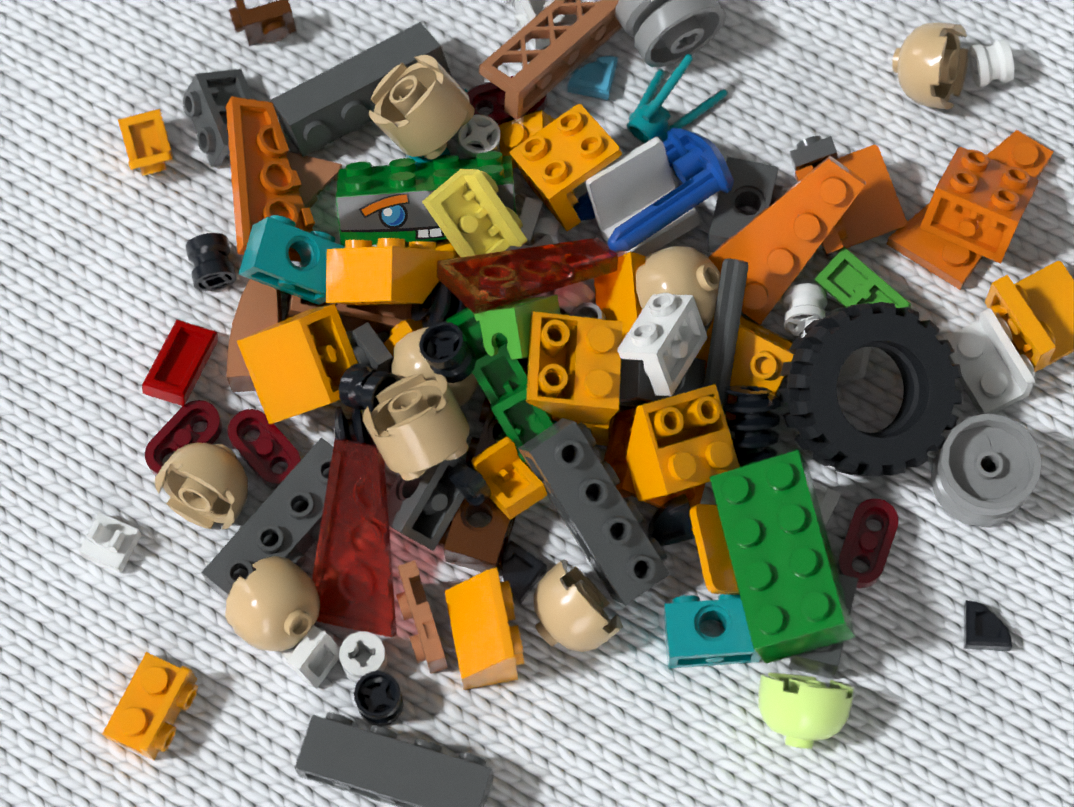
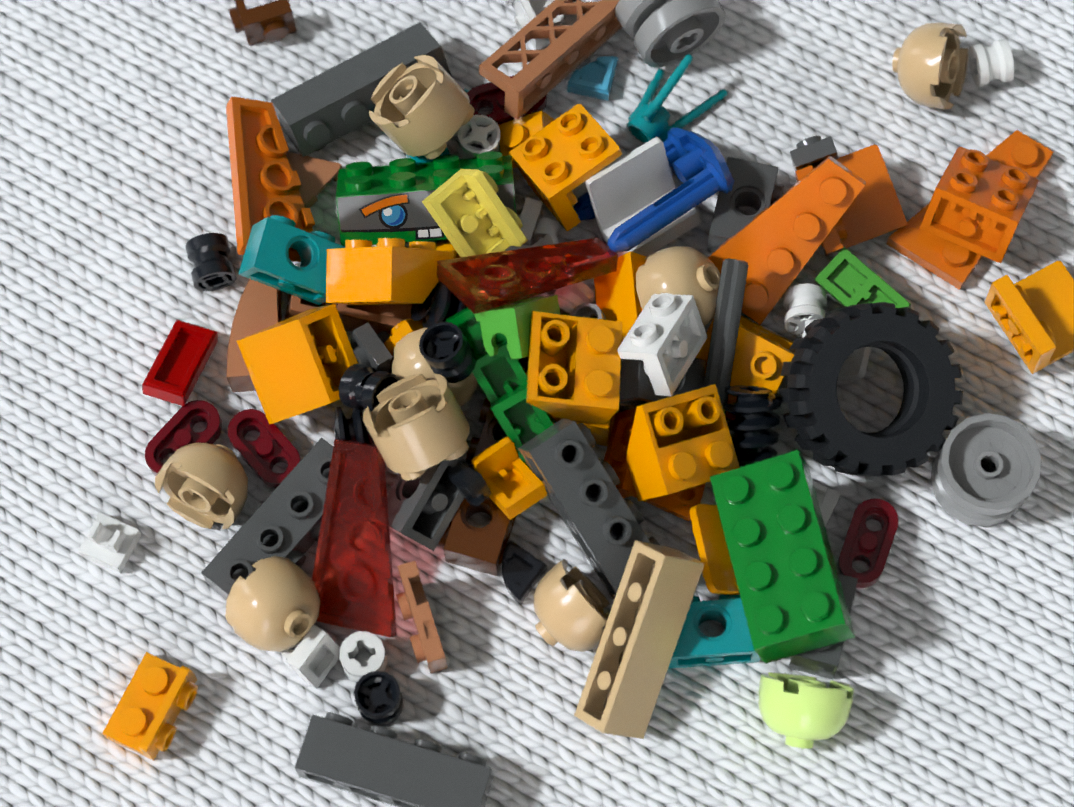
(146, 141): light orange bracket -> none
(206, 105): dark grey bracket -> none
(481, 632): light orange slope -> none
(639, 640): none -> tan brick
(672, 522): black tile -> none
(984, 629): black tile -> none
(990, 364): white bracket -> none

